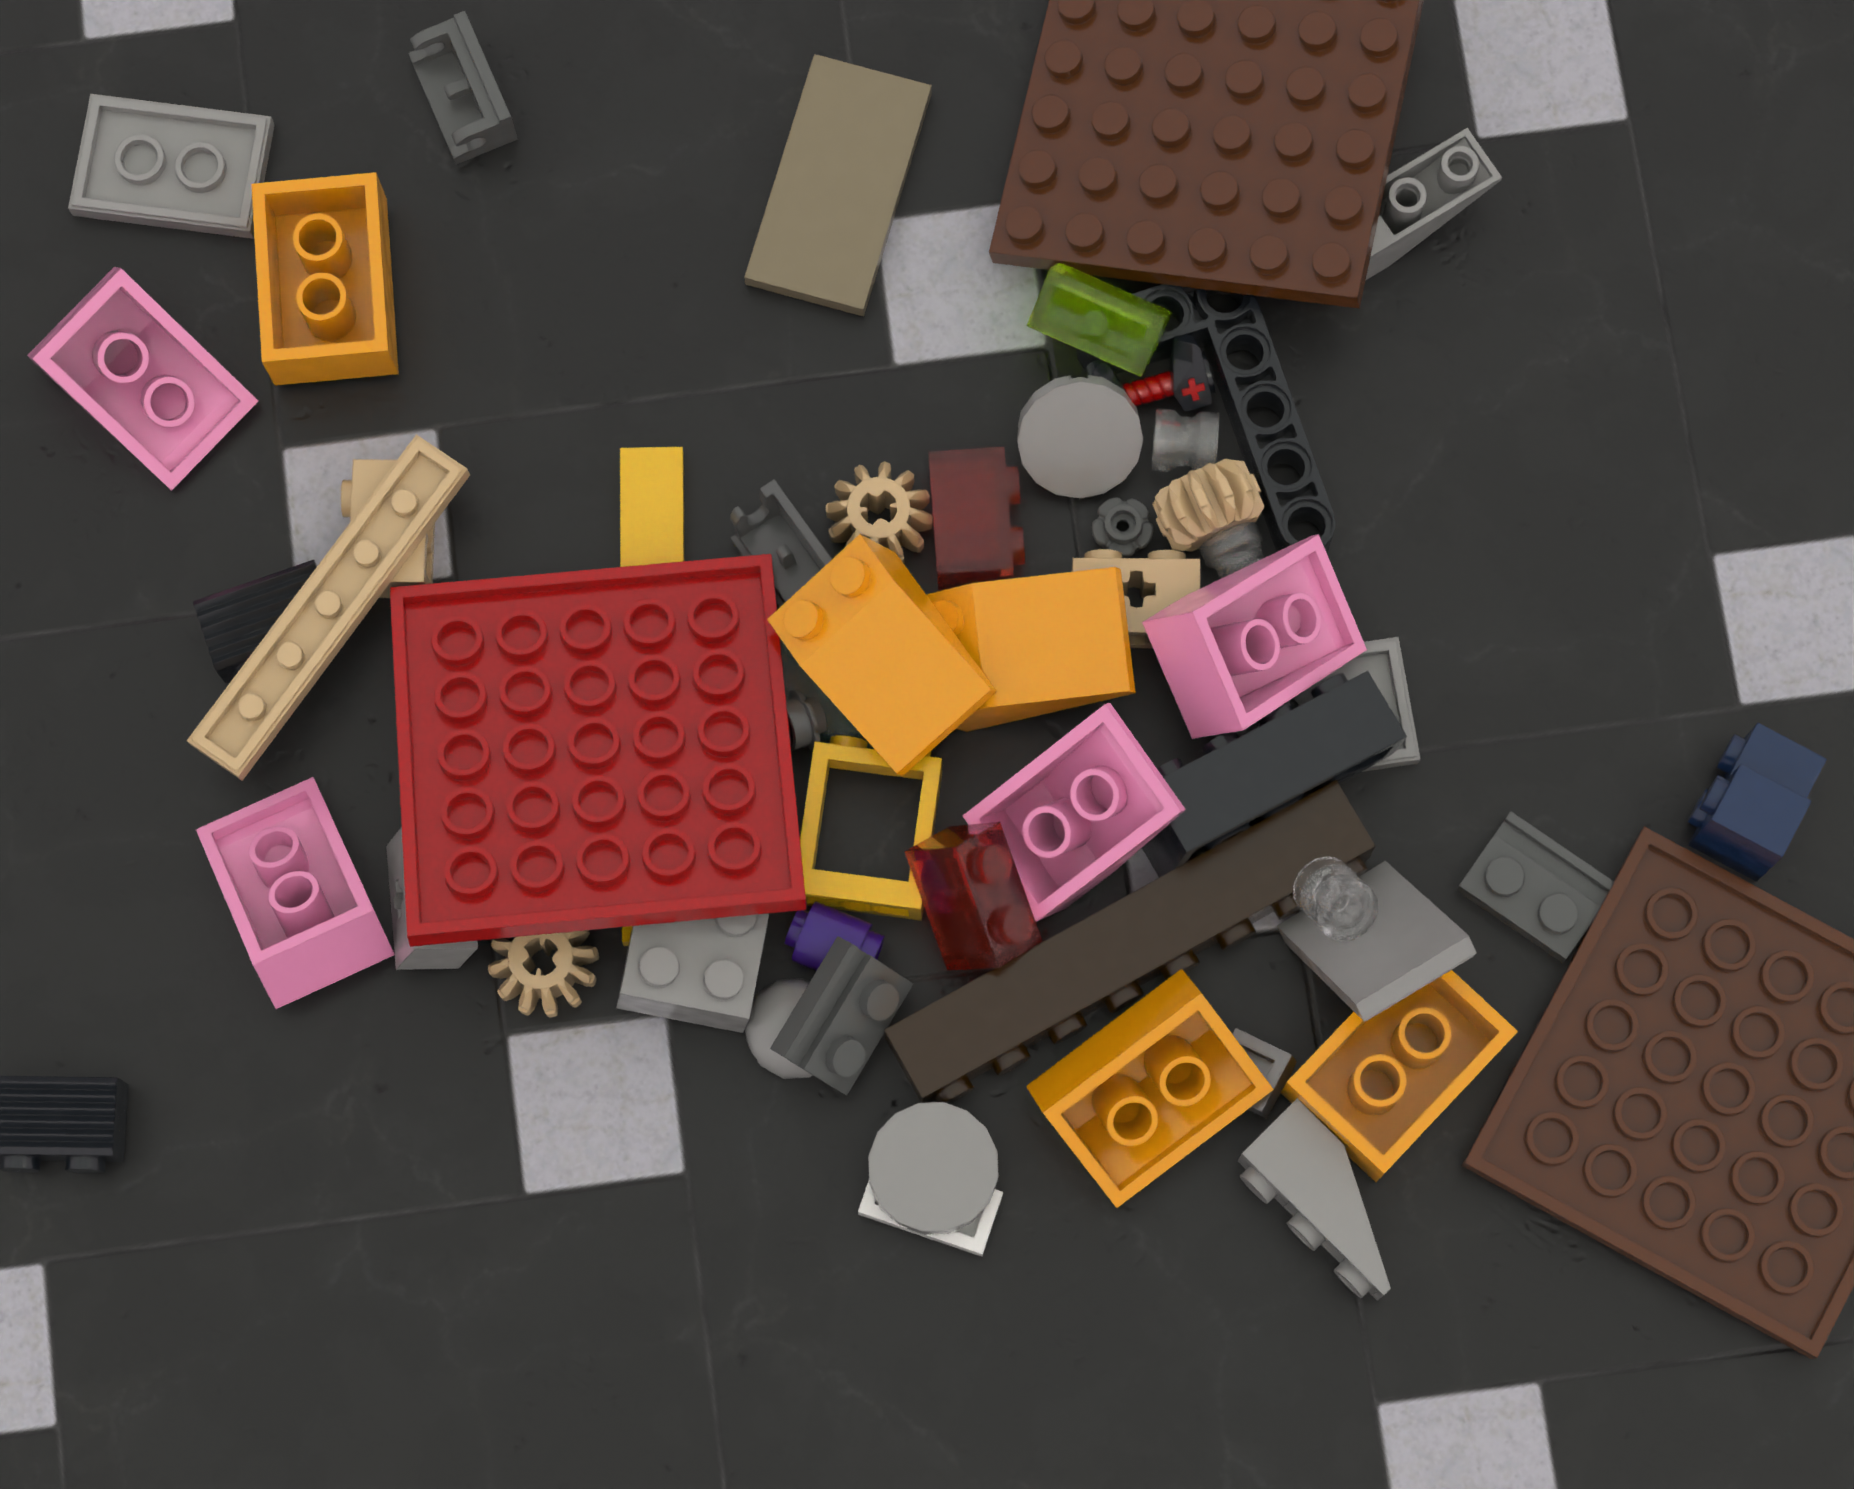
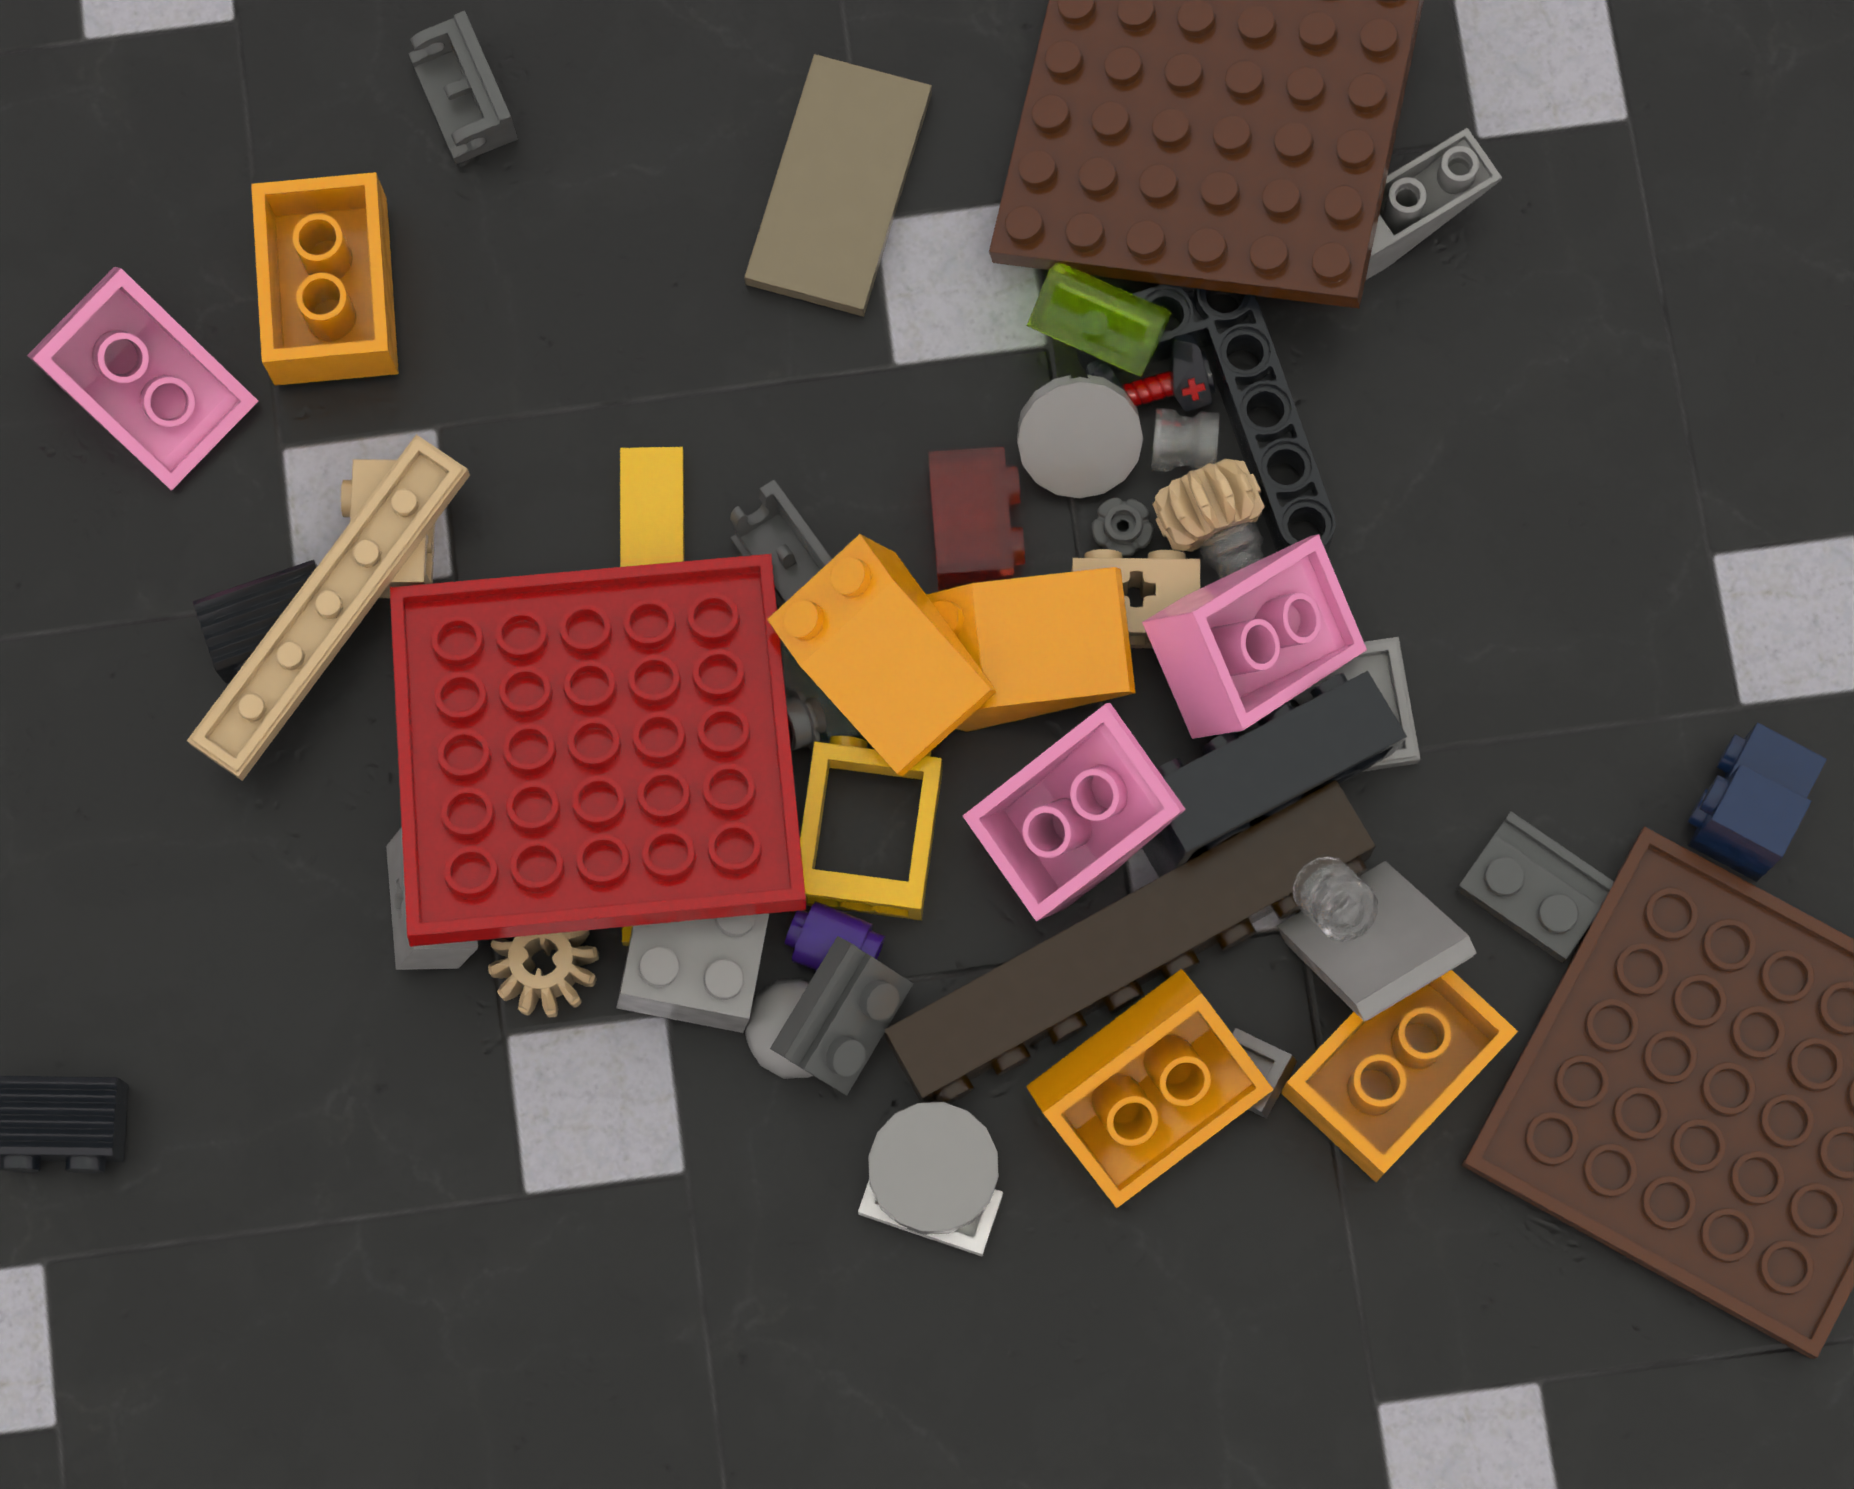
(170, 165): light grey tile -> none
(294, 893): bright pink slope -> none
(876, 495): tan gear -> none
(973, 896): clear red brick -> none
(1313, 1180): light grey slope -> none

